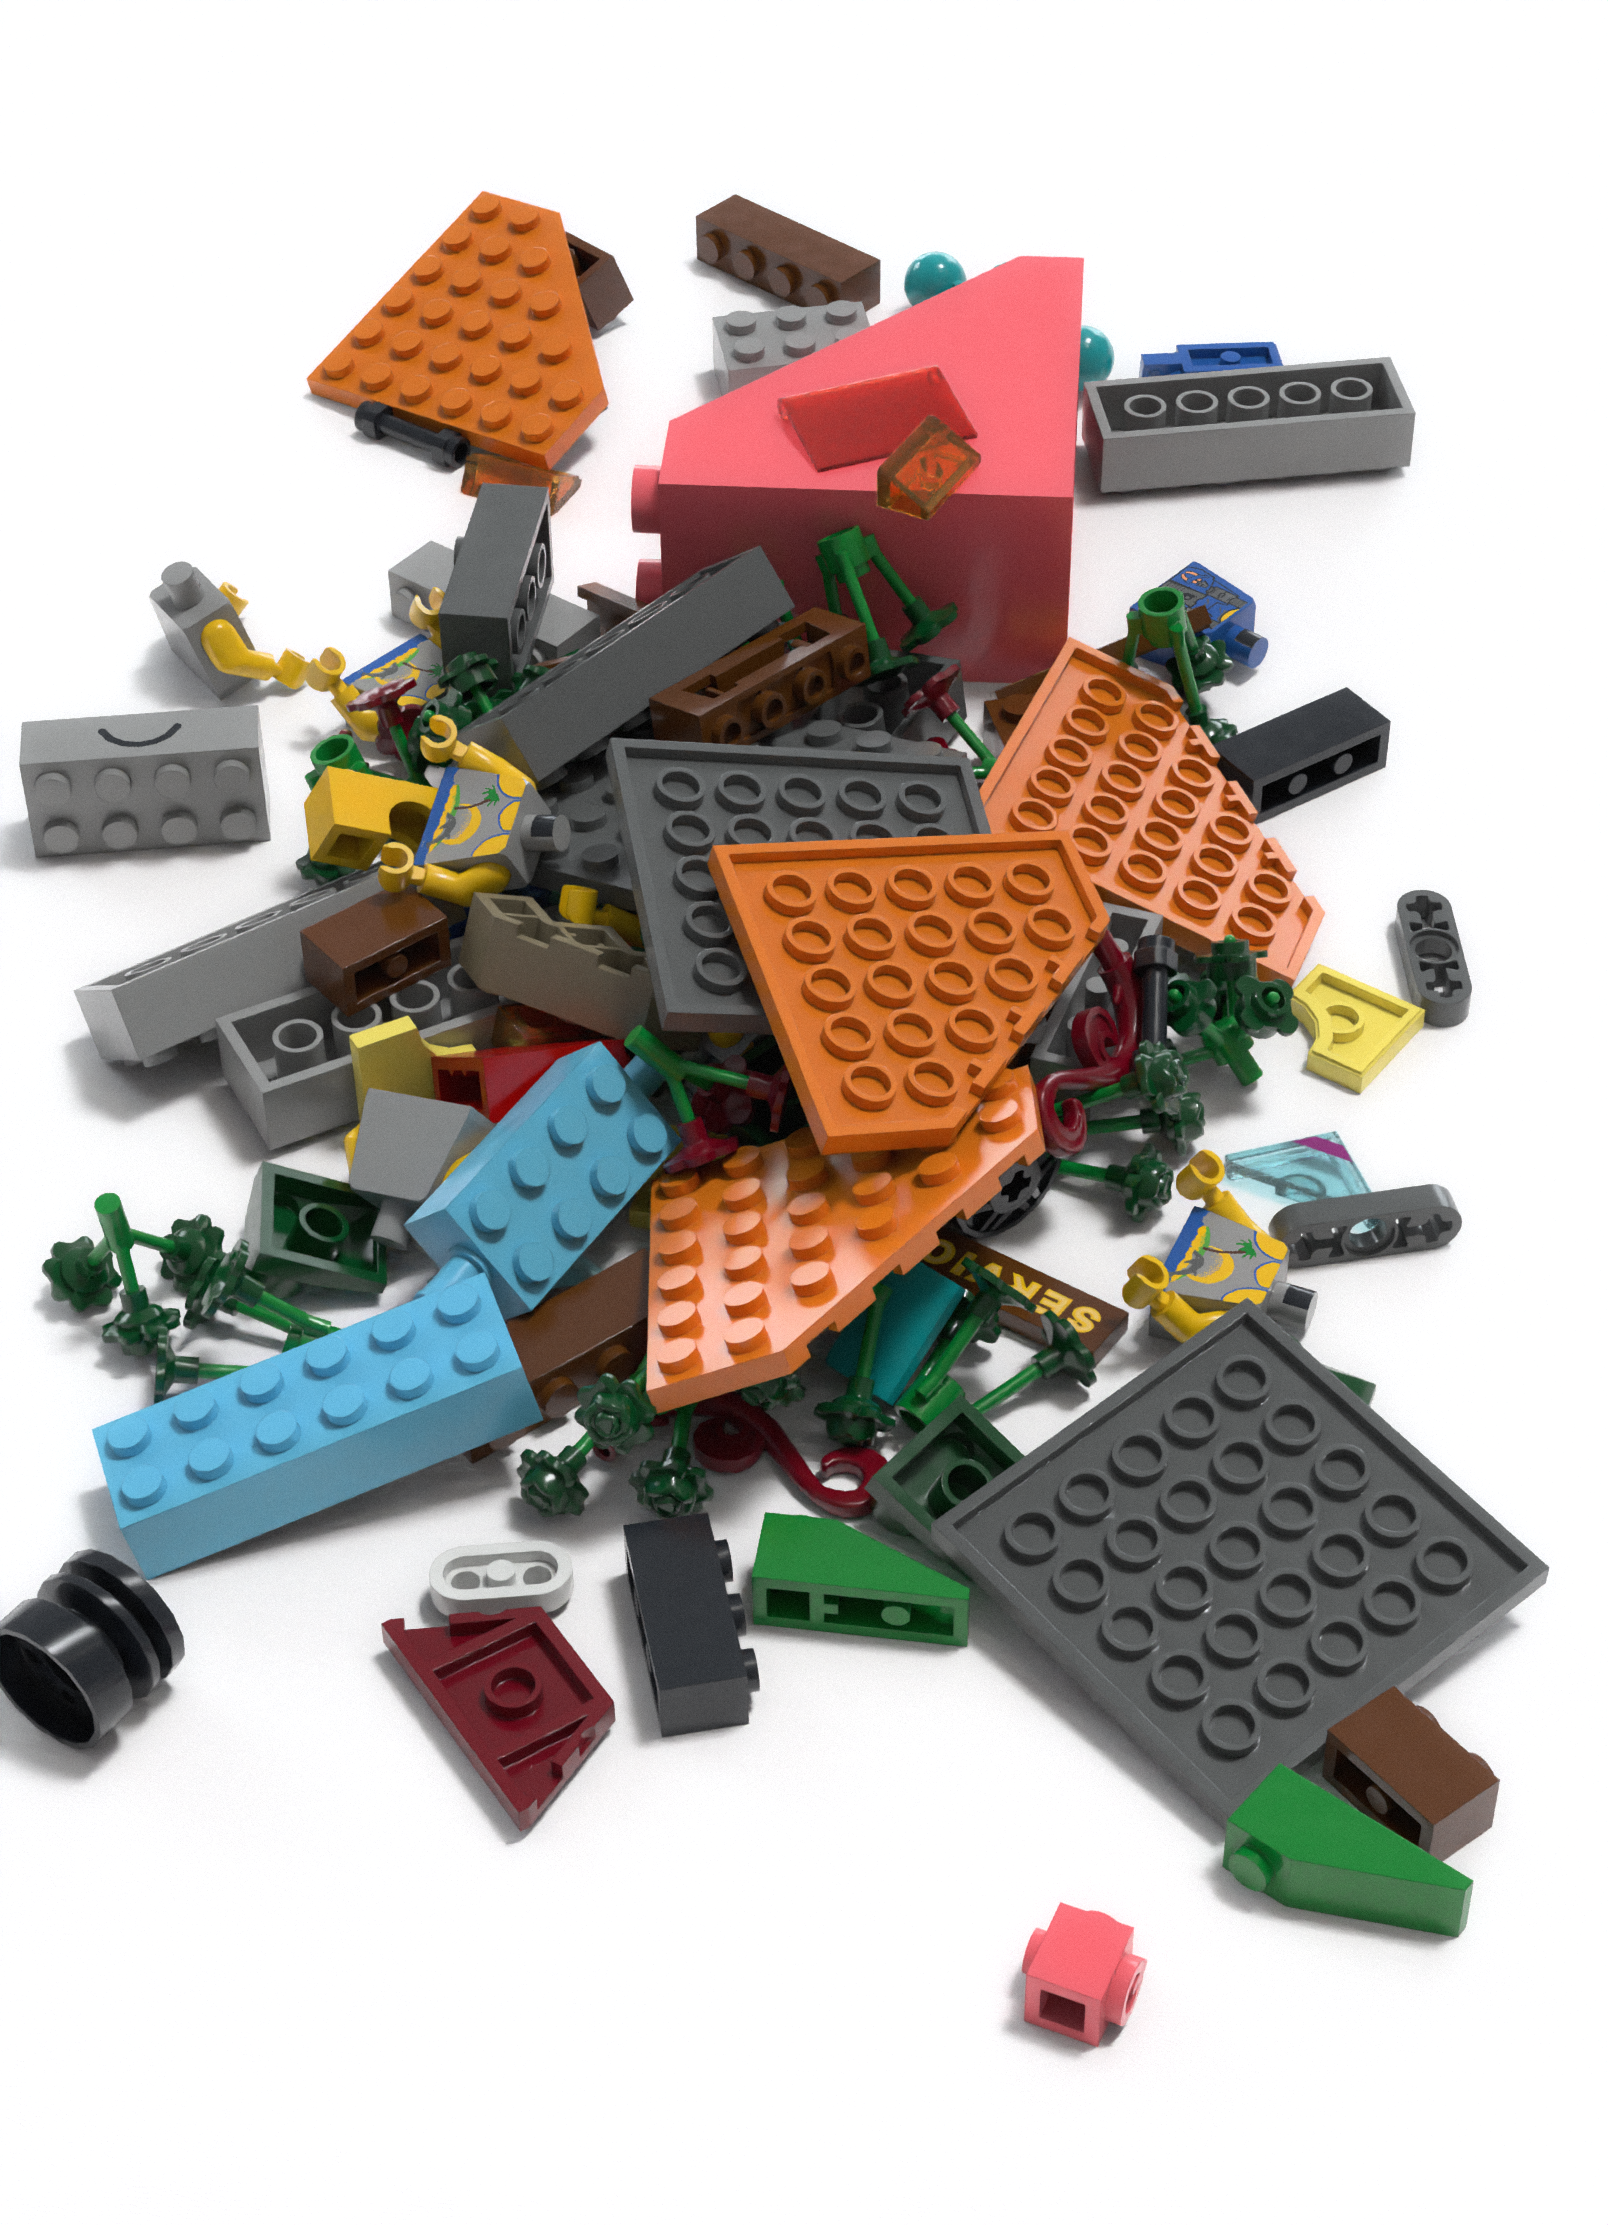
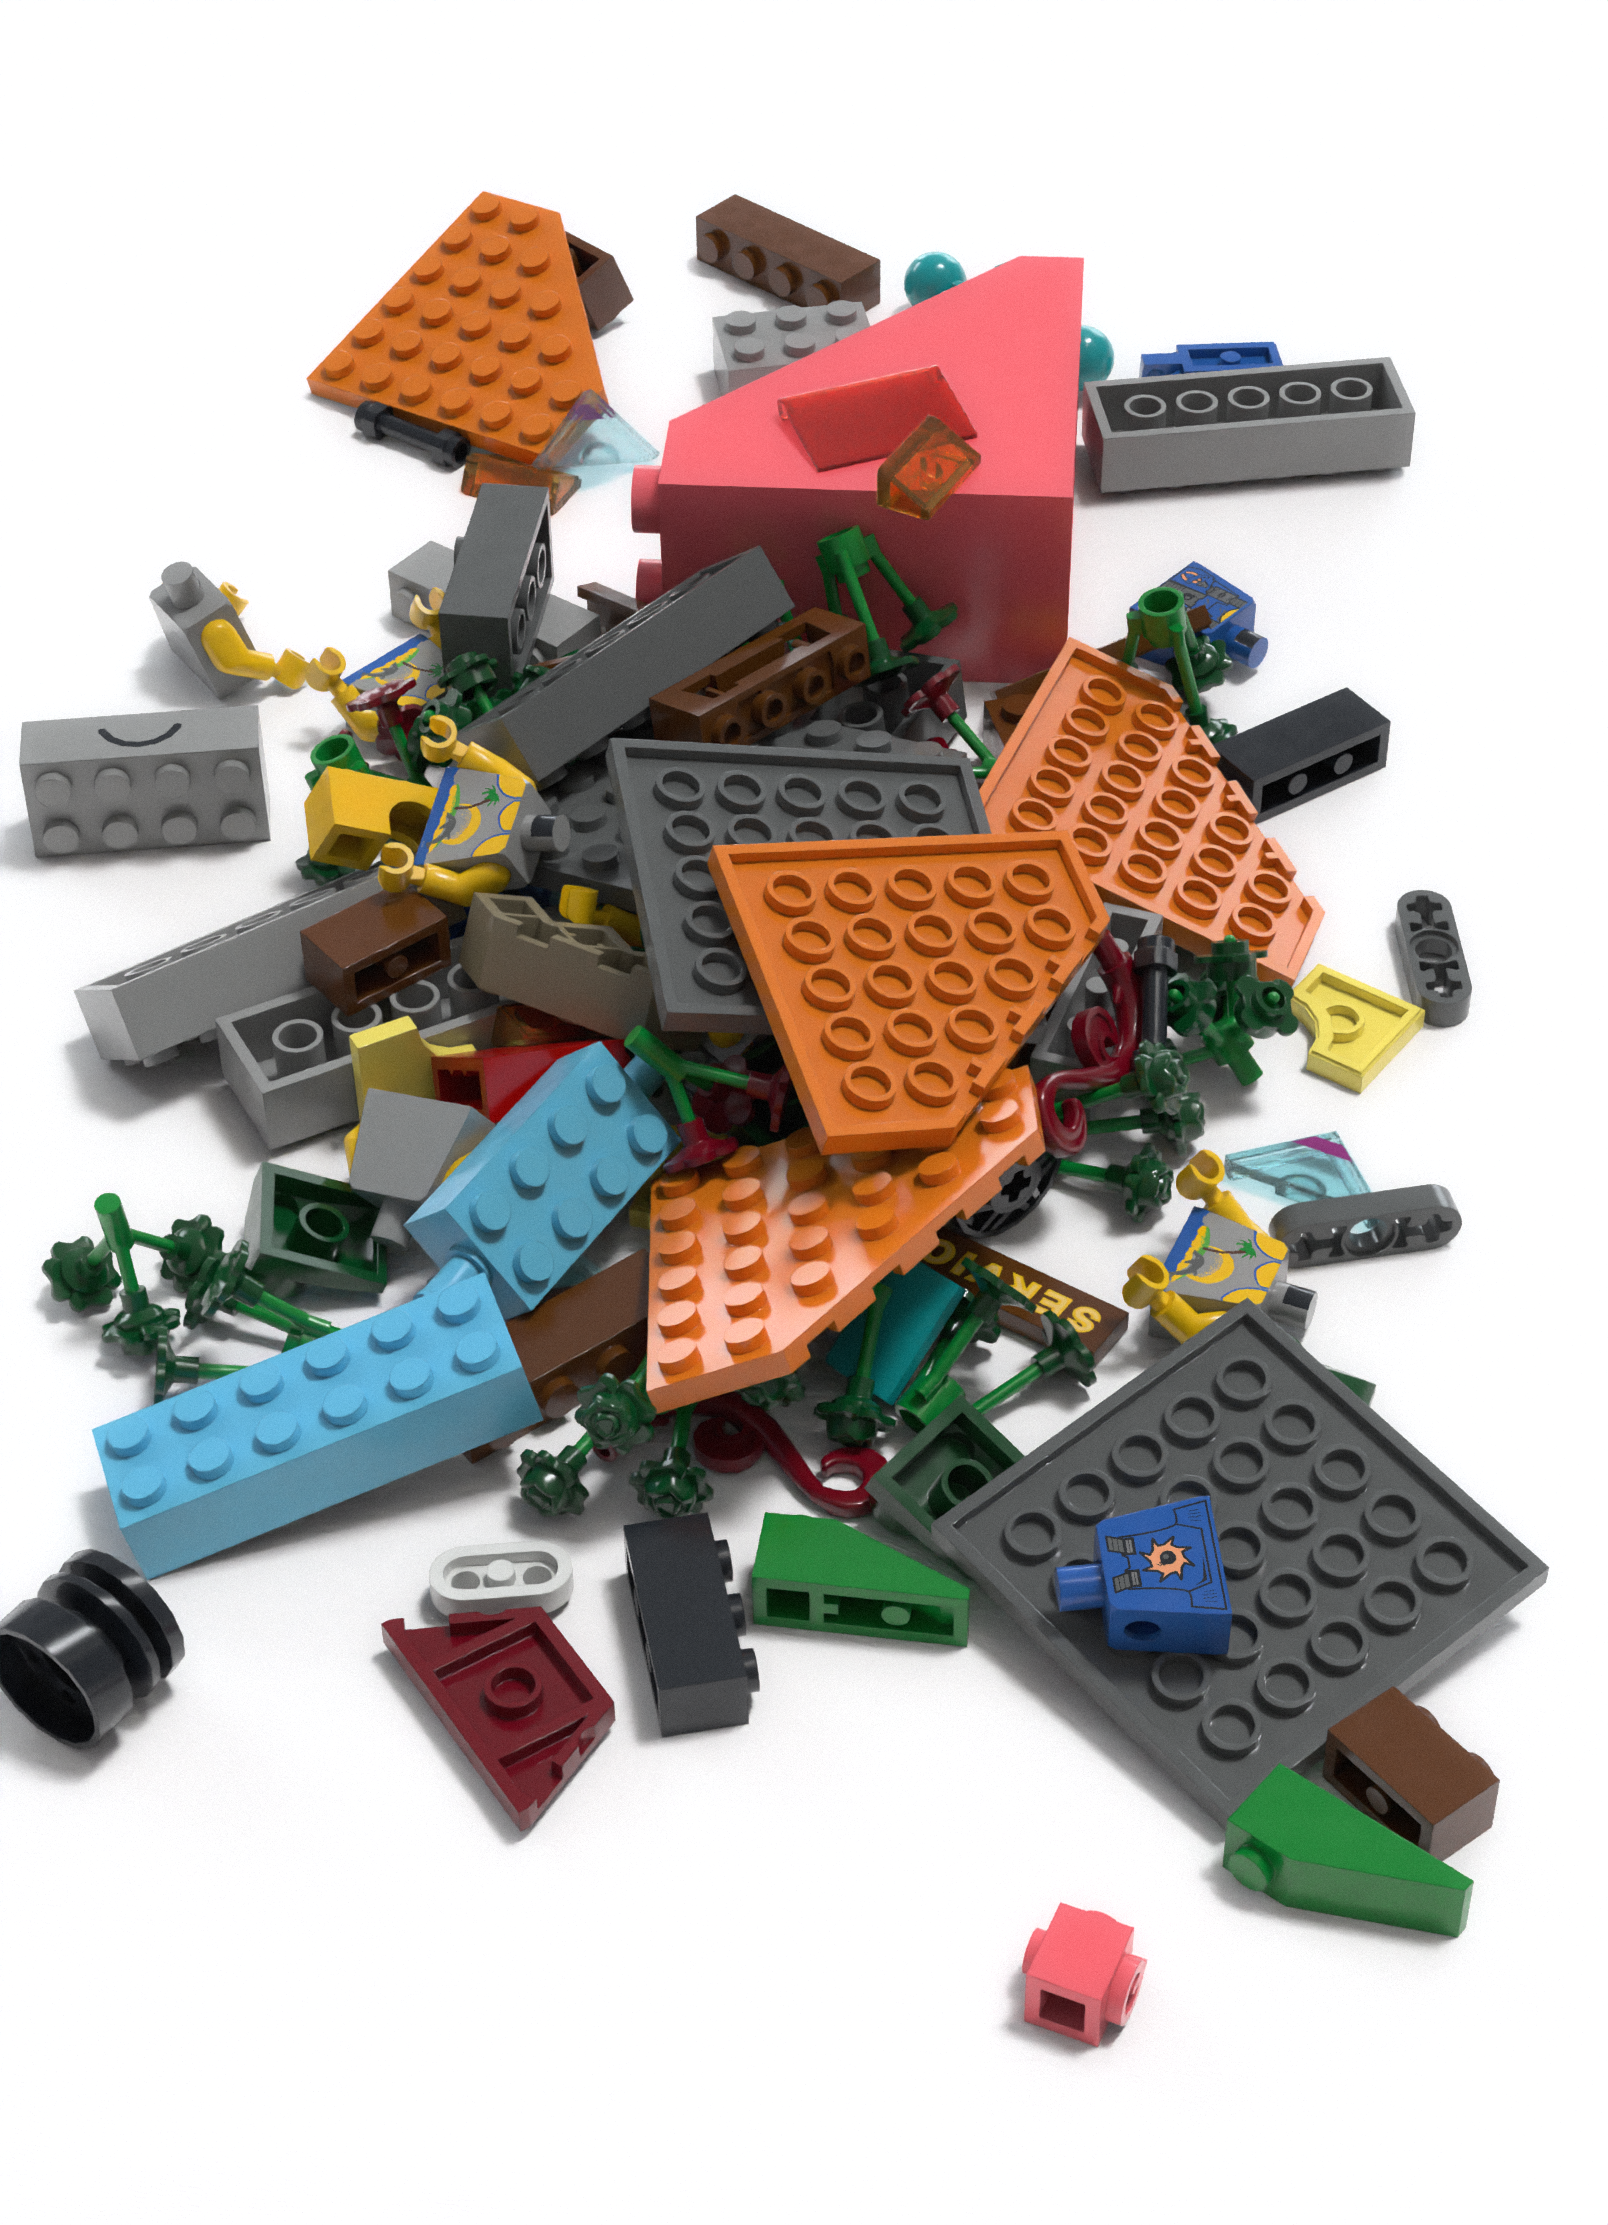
(592, 437): none -> clear light blue tile
(1155, 1581): none -> blue torso

